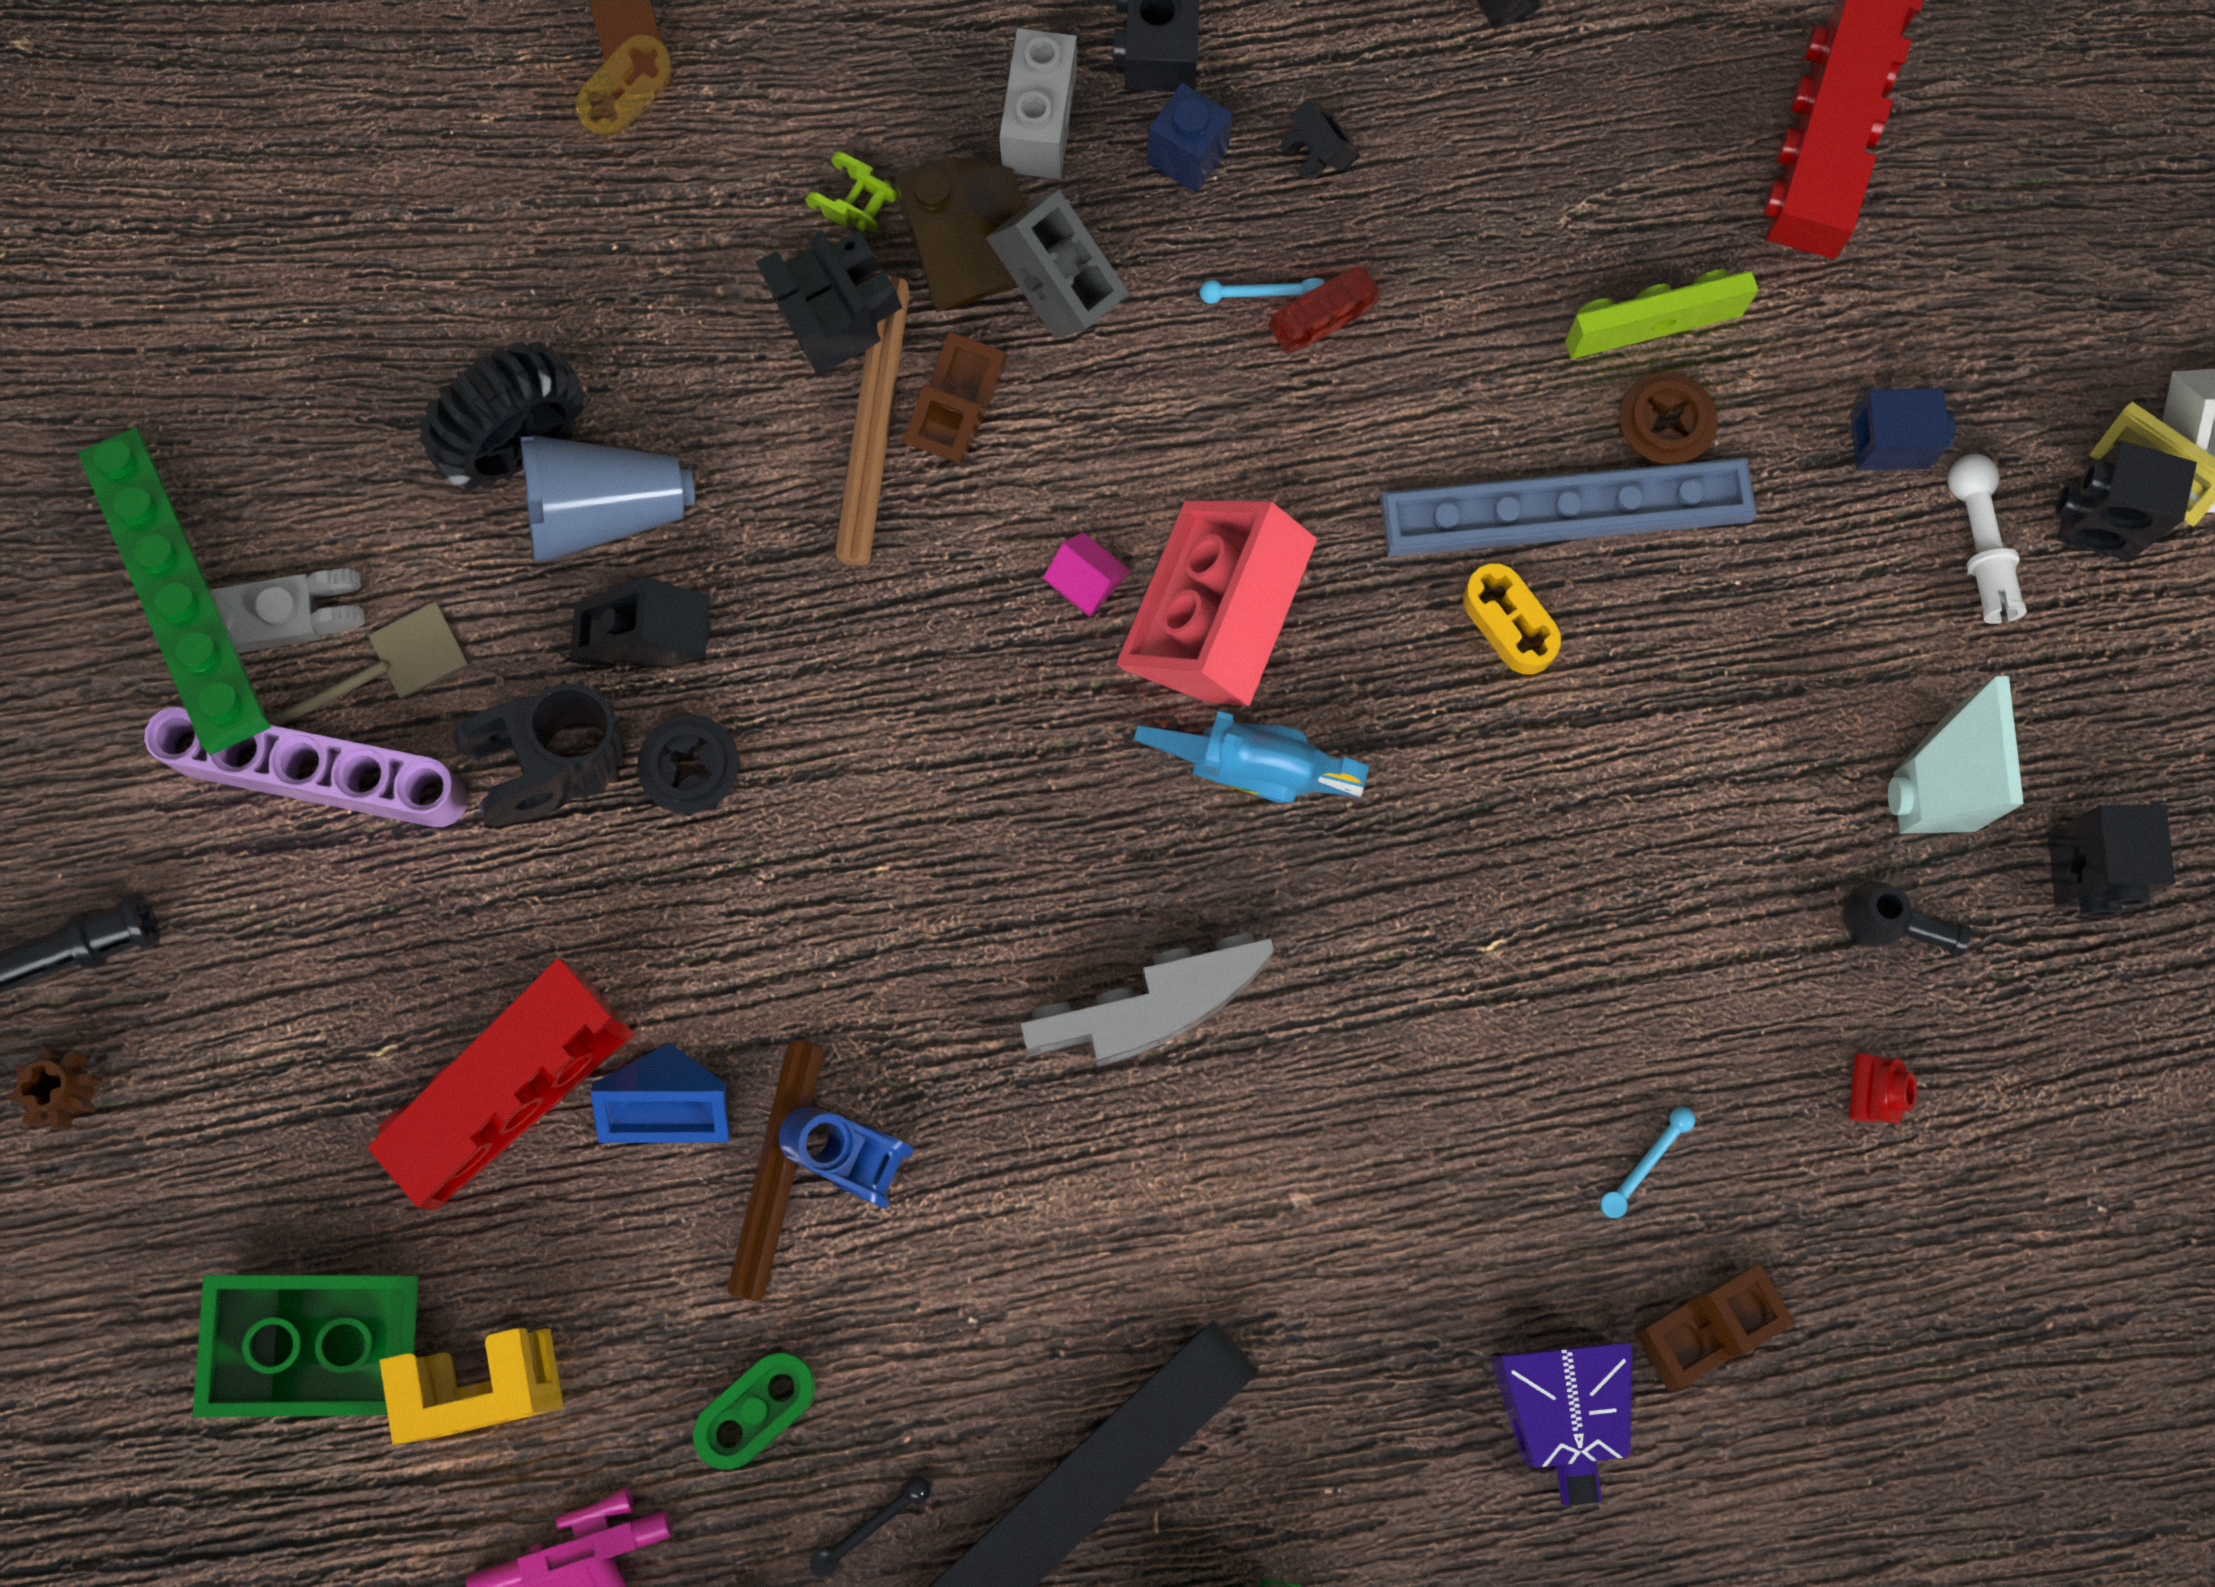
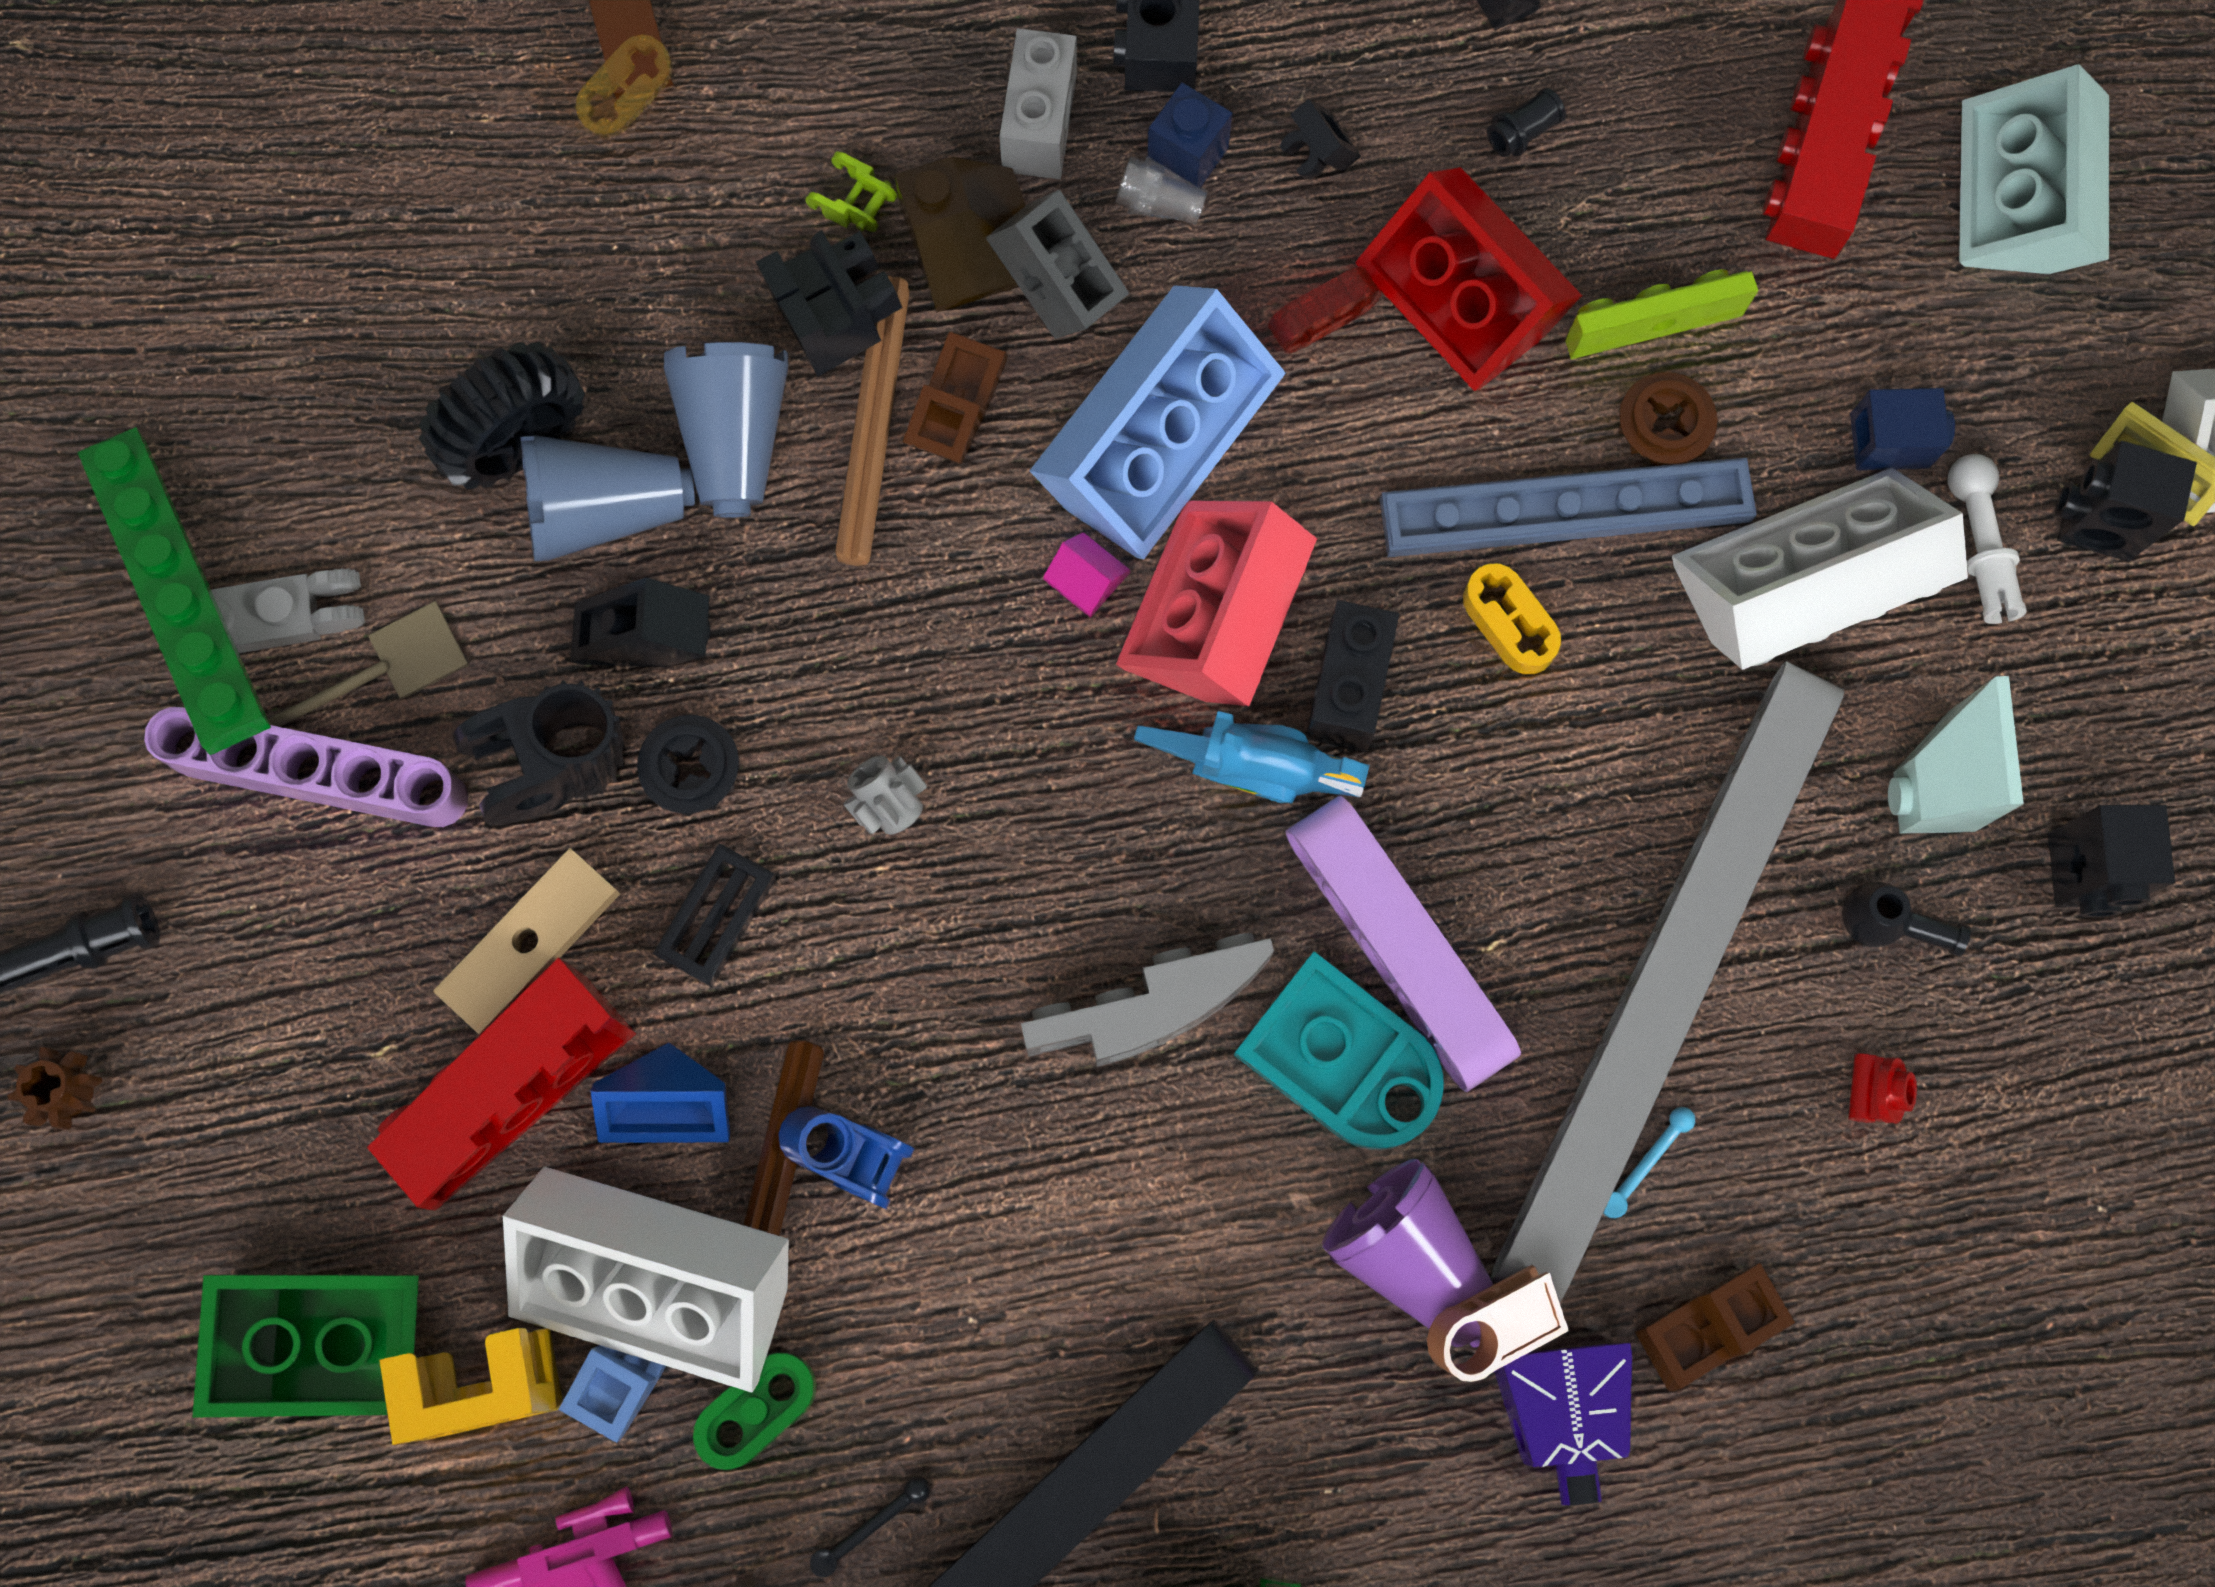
(497, 971): none -> tan tile
(610, 1390): none -> medium blue slope
(644, 1277): none -> white slope
(728, 419): none -> sand blue cone
(736, 928): none -> black tile
(885, 795): none -> light grey gear
(1159, 192): none -> clear cone
(1159, 419): none -> light blue slope
(1213, 291): medium azure hinge -> none
(1341, 1054): none -> teal tile
(1352, 676): none -> black brick
(1403, 943): none -> lavender beam
(1410, 1247): none -> medium lavender cone
(1467, 276): none -> red slope
(1512, 1322): none -> piece
(1515, 129): none -> black pin
(1670, 979): none -> light grey beam
(1823, 566): none -> white slope
(2036, 175): none -> light aqua slope

